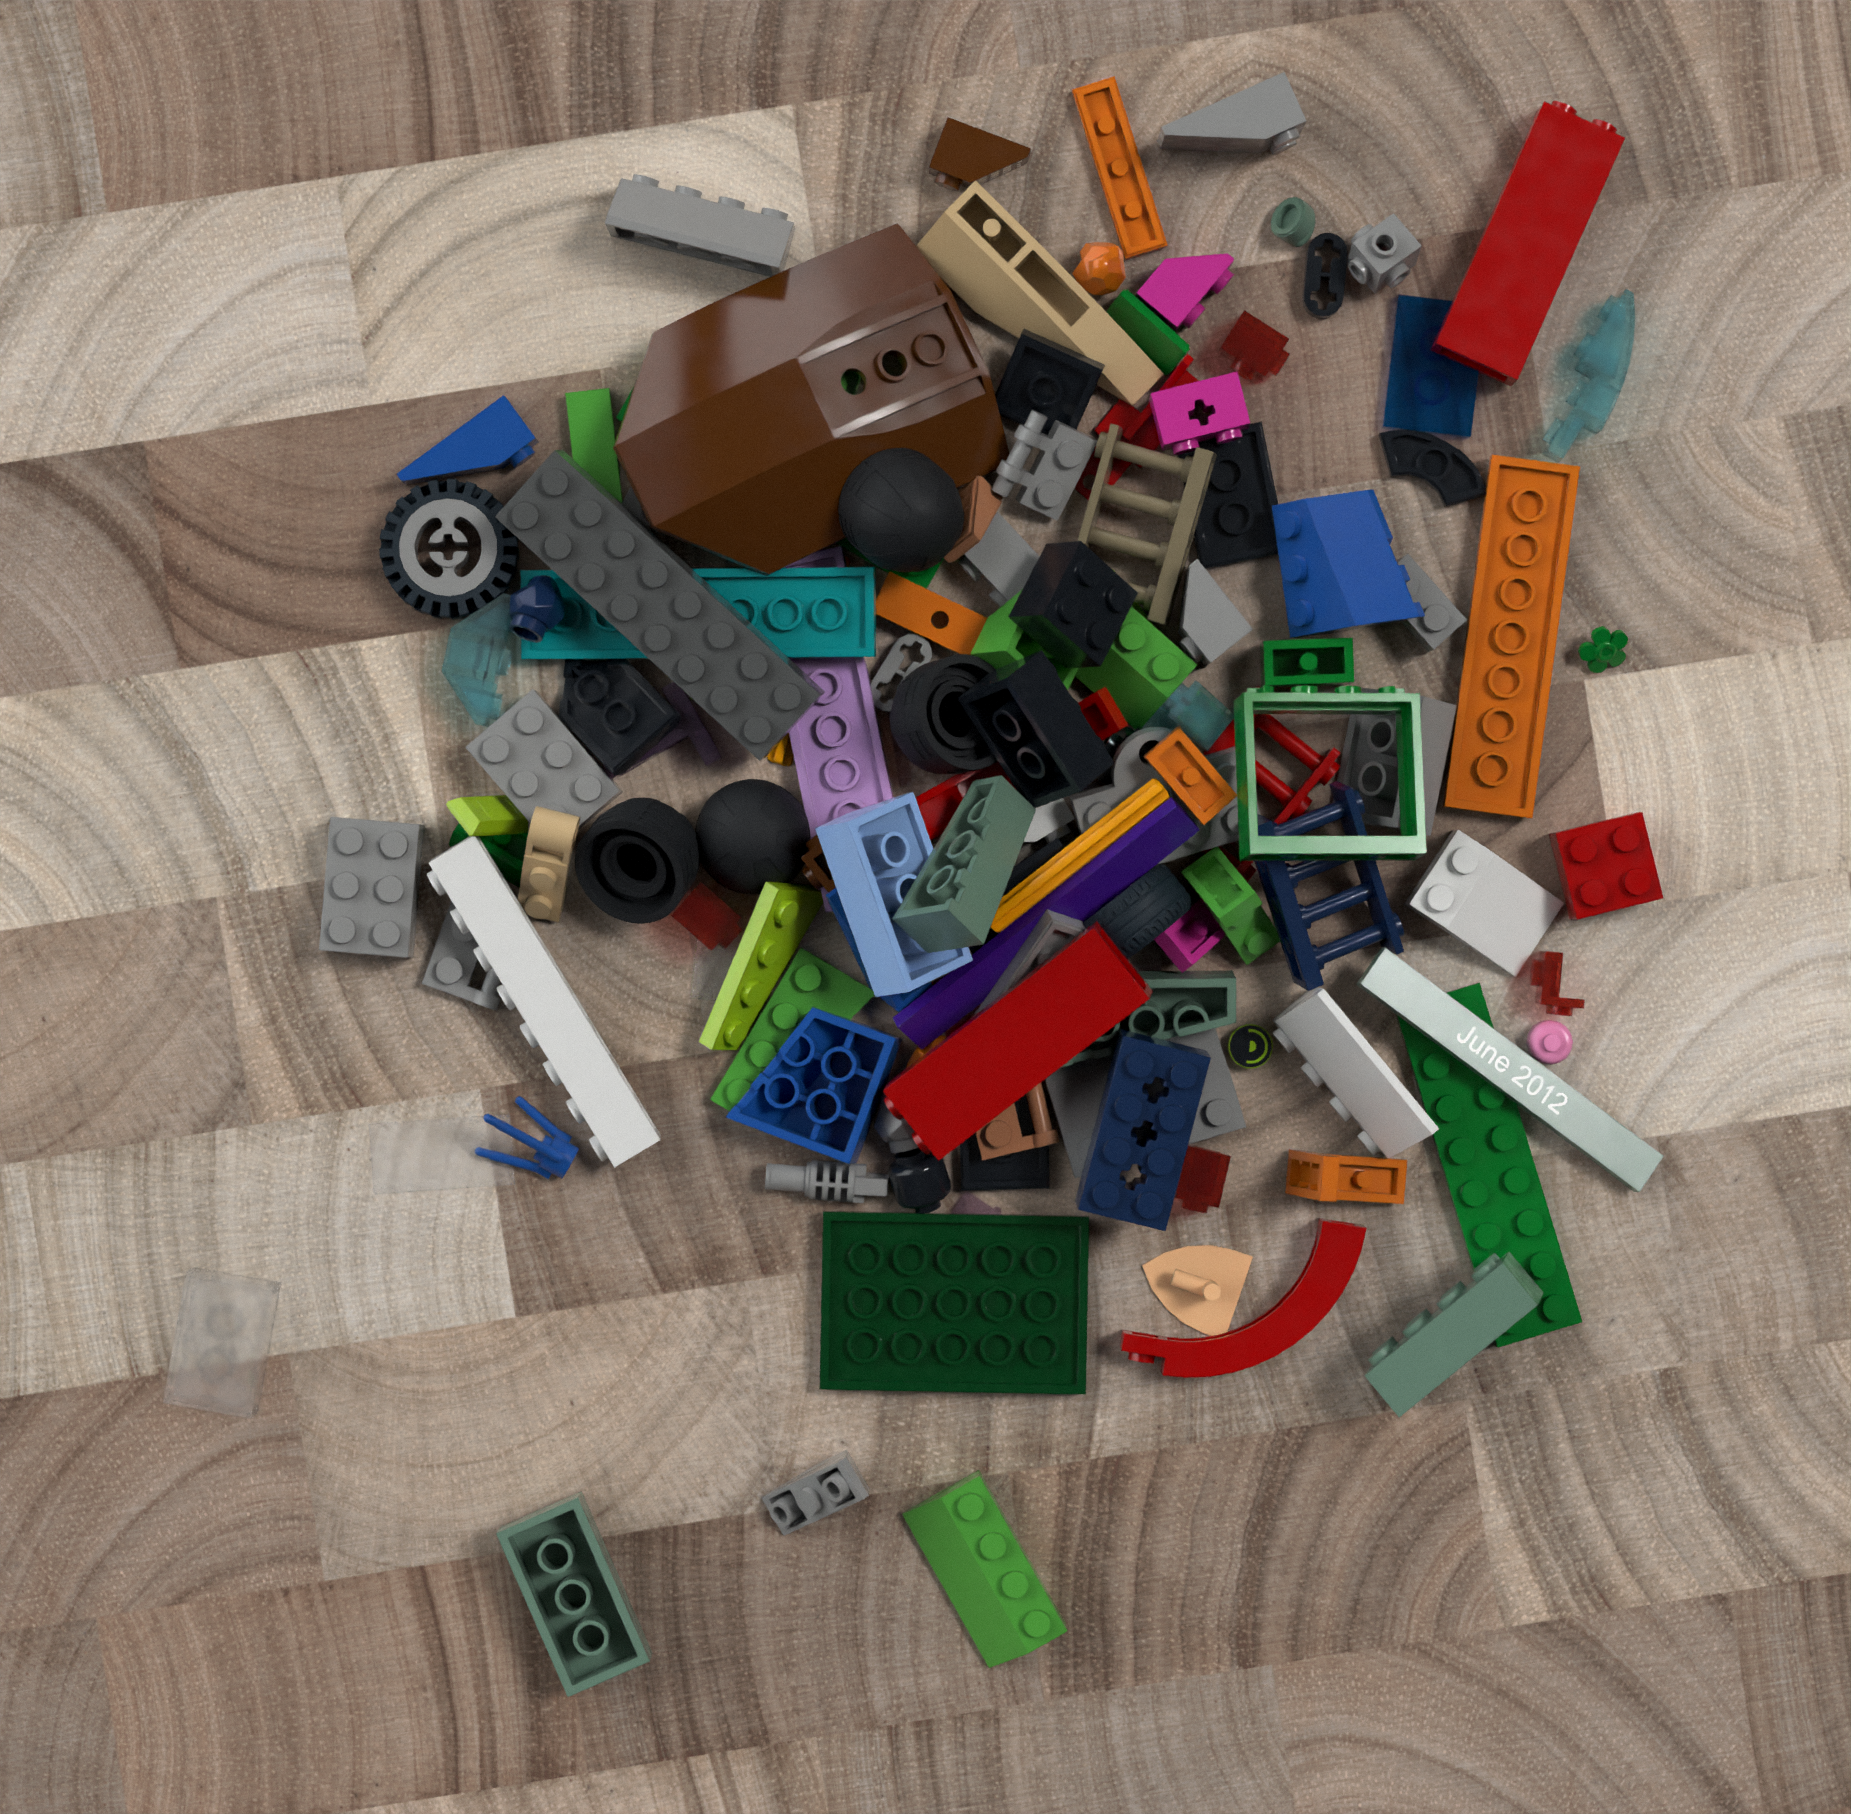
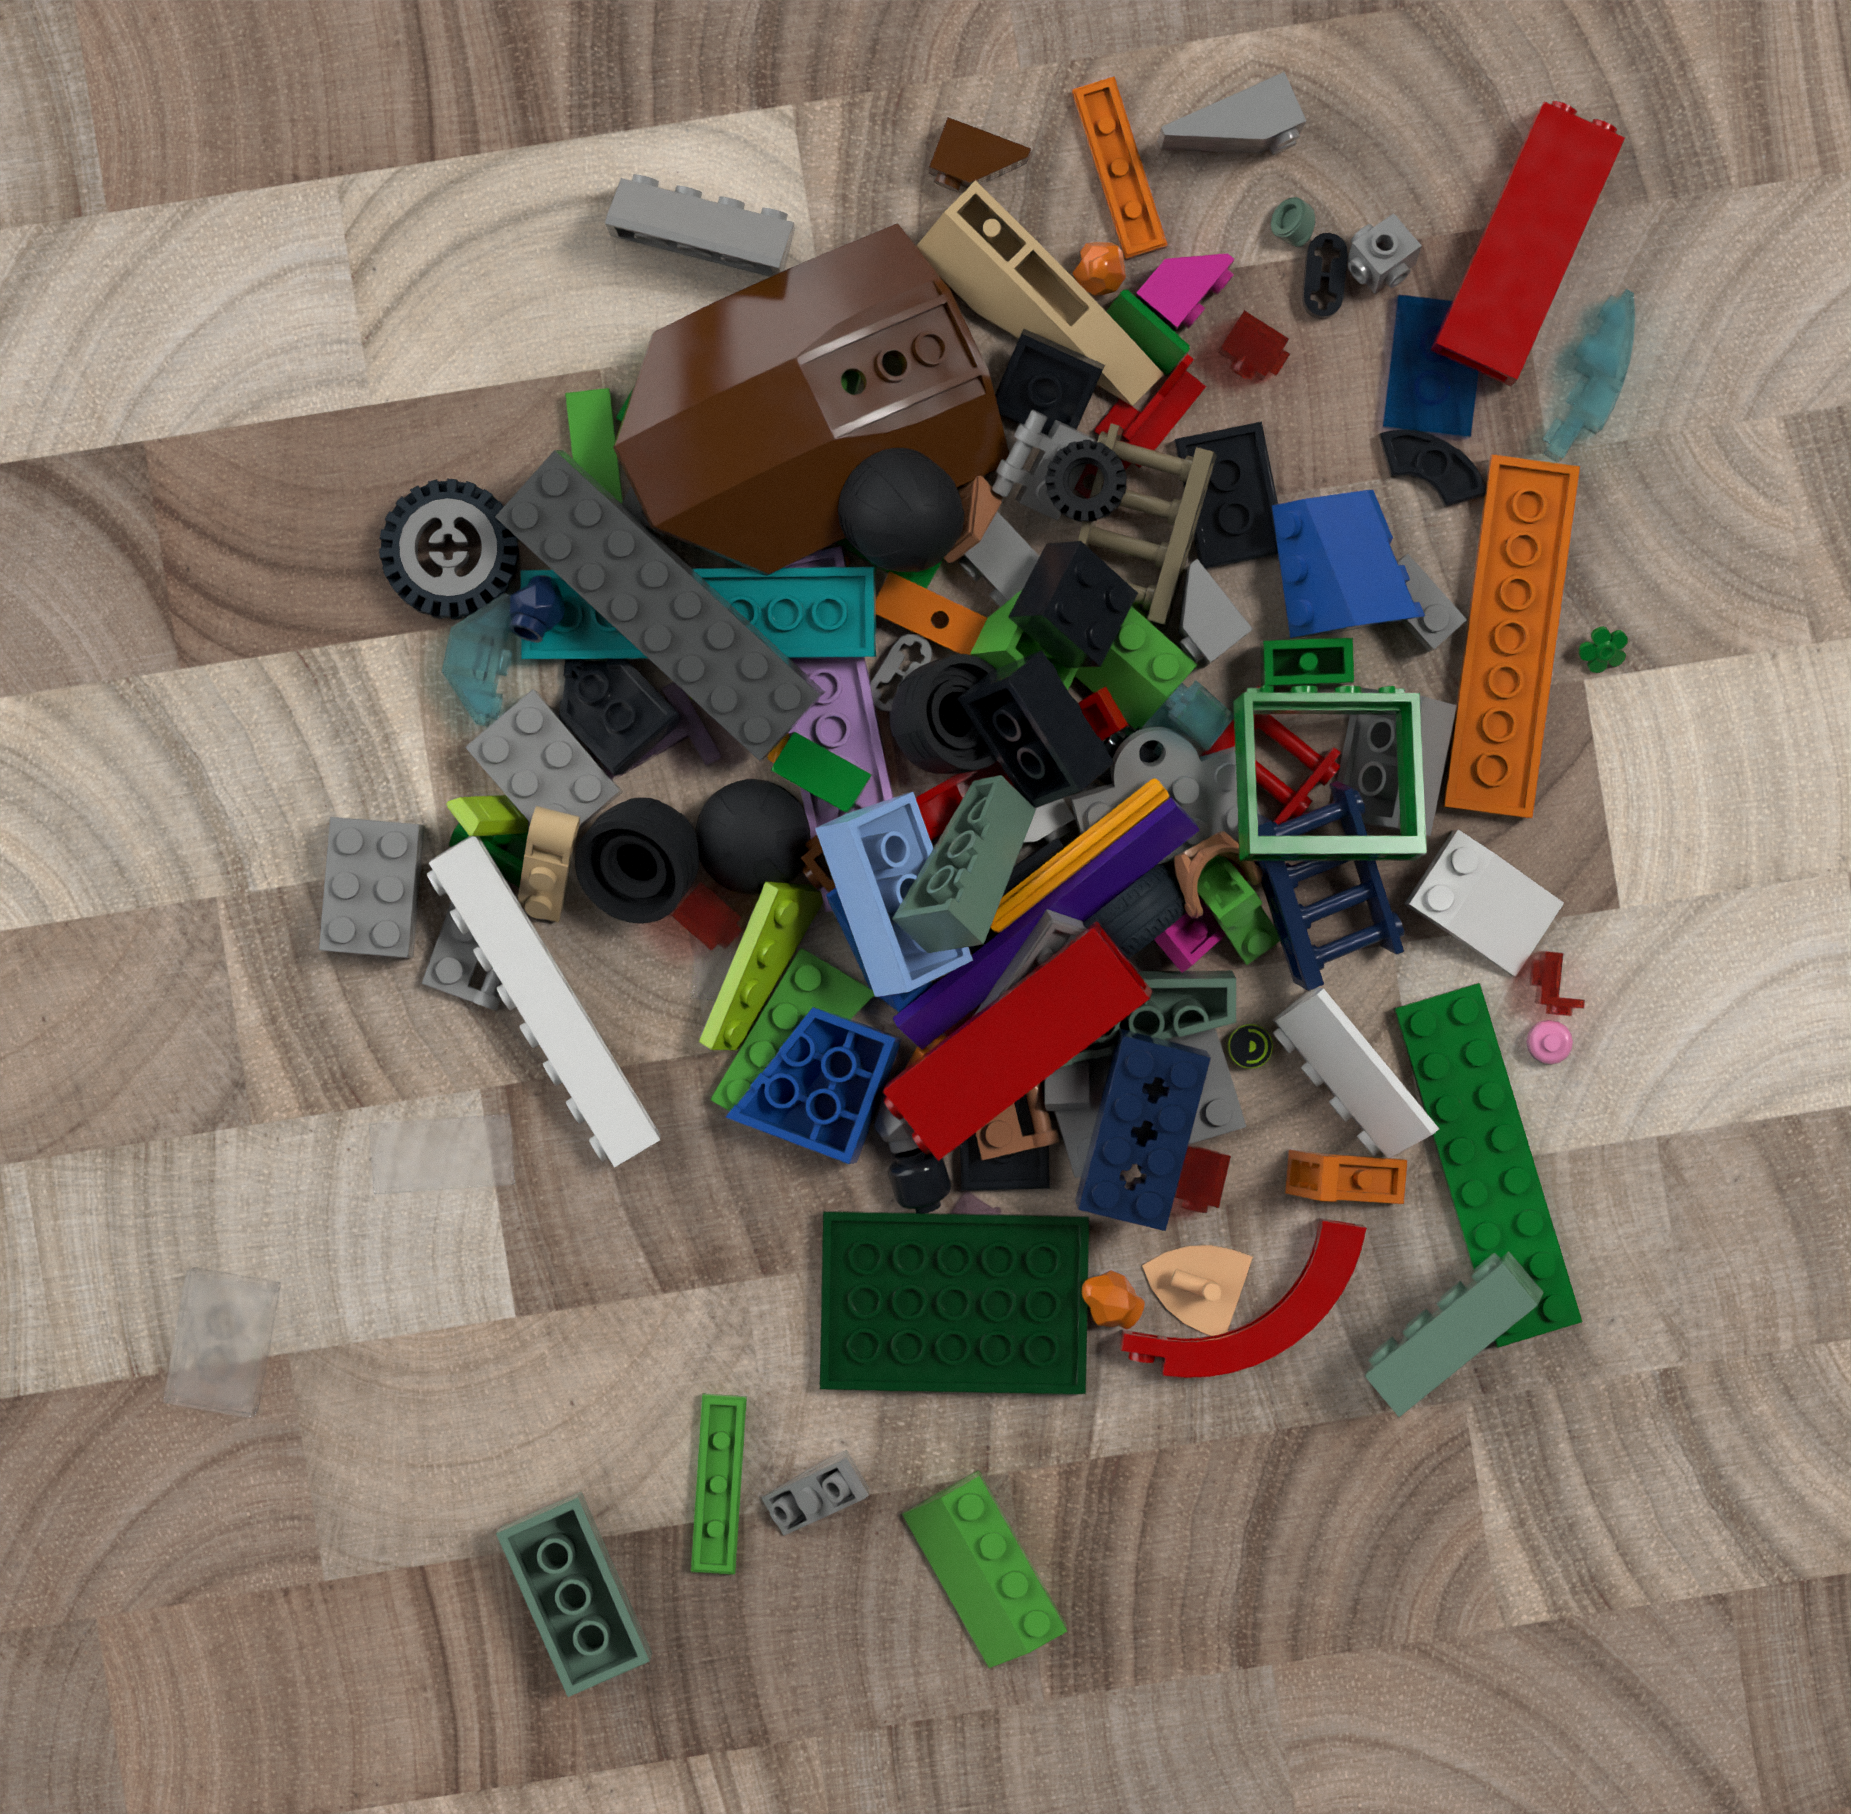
(480, 445): blue slope -> none
(553, 1153): blue plant -> none
(718, 1483): none -> bright green tile
(821, 772): none -> green slope
(827, 1180): light grey hinge -> none
(1069, 1088): none -> light grey tile
(1086, 453): none -> black tyre
(1112, 1300): none -> orange rock
(1190, 775): orange plate -> none
(1192, 861): none -> nougat helmet
(1217, 395): dark pink brick -> none
(1509, 1070): tile -> none
(1606, 866): red brick -> none

